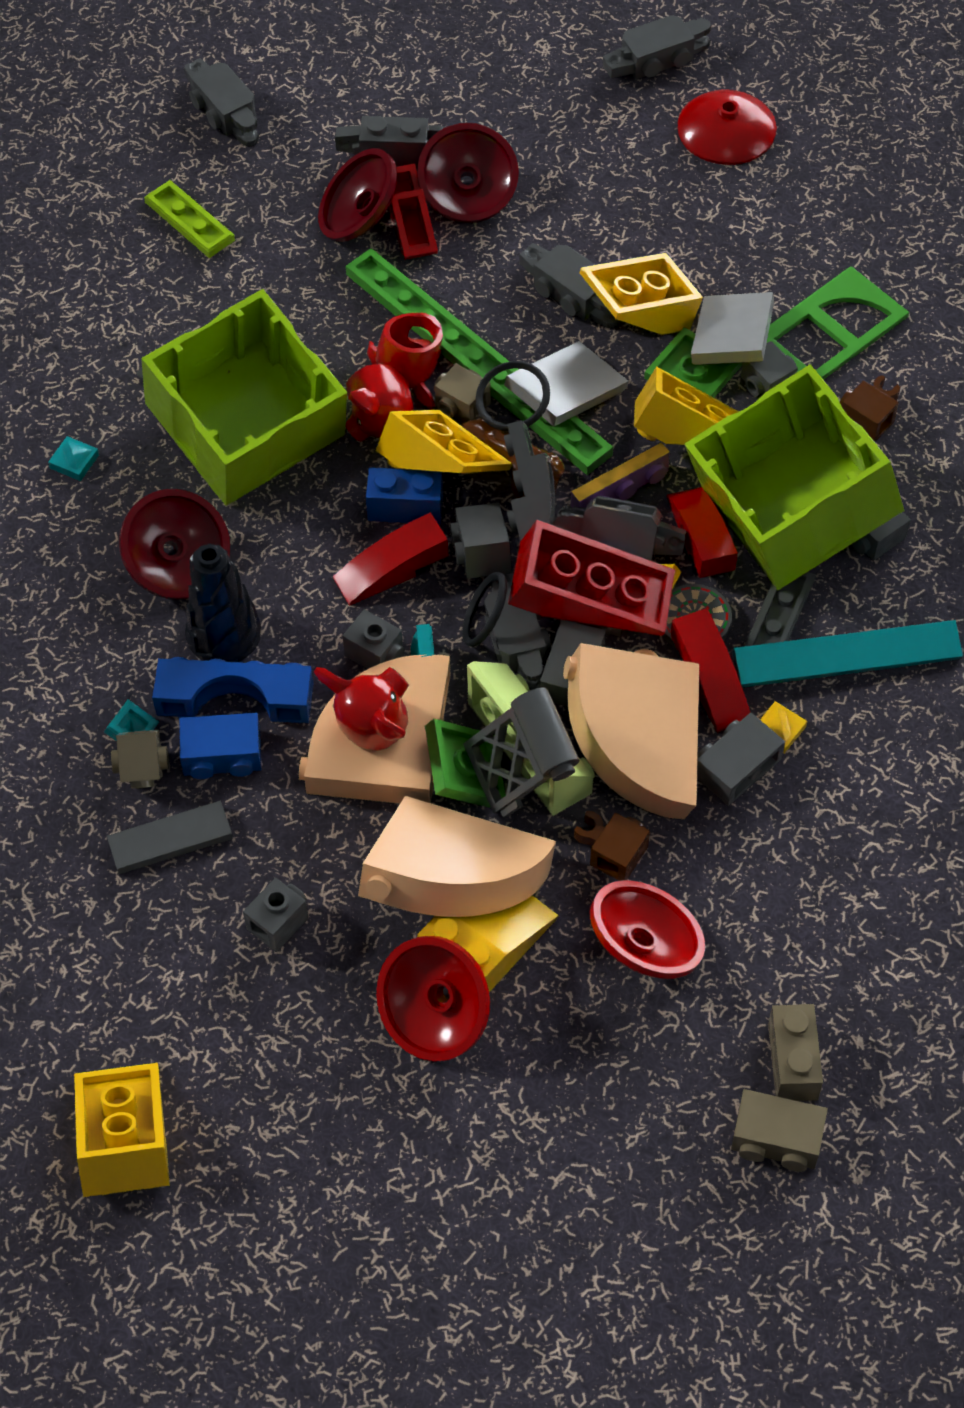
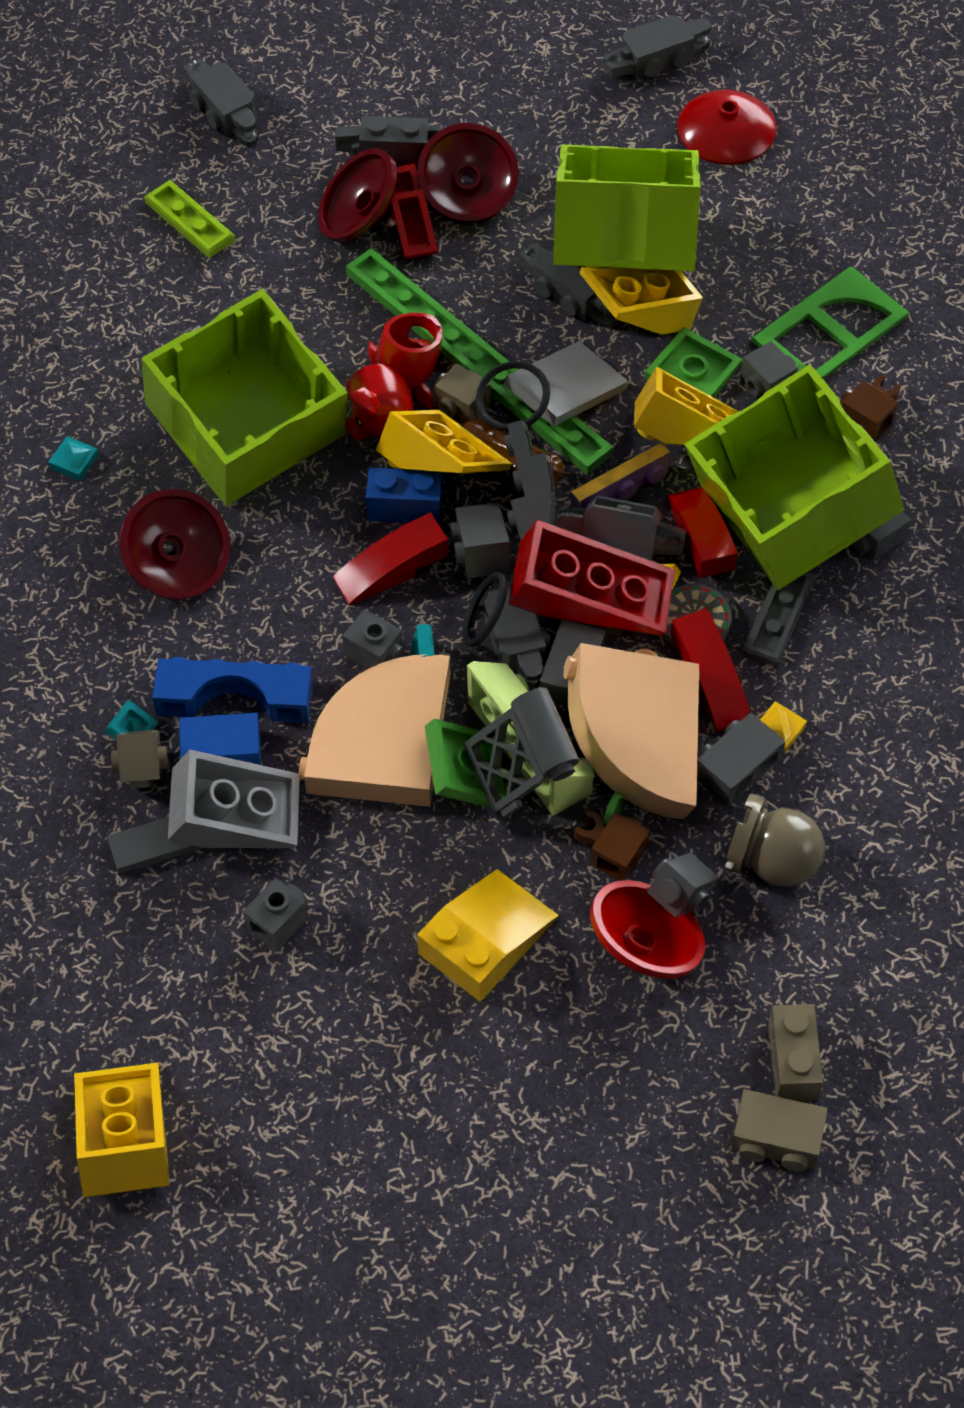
(219, 610): black cone -> none
(232, 803): none -> light grey slope
(369, 707): red piece -> none
(414, 1001): red dish -> none
(452, 863): light nougat brick -> none
(615, 805): none -> bright green piece
(627, 207): none -> lime tile
(682, 884): none -> dark grey brick
(733, 328): light grey tile -> none
(779, 844): none -> dark tan tile
(847, 653): teal tile -> none

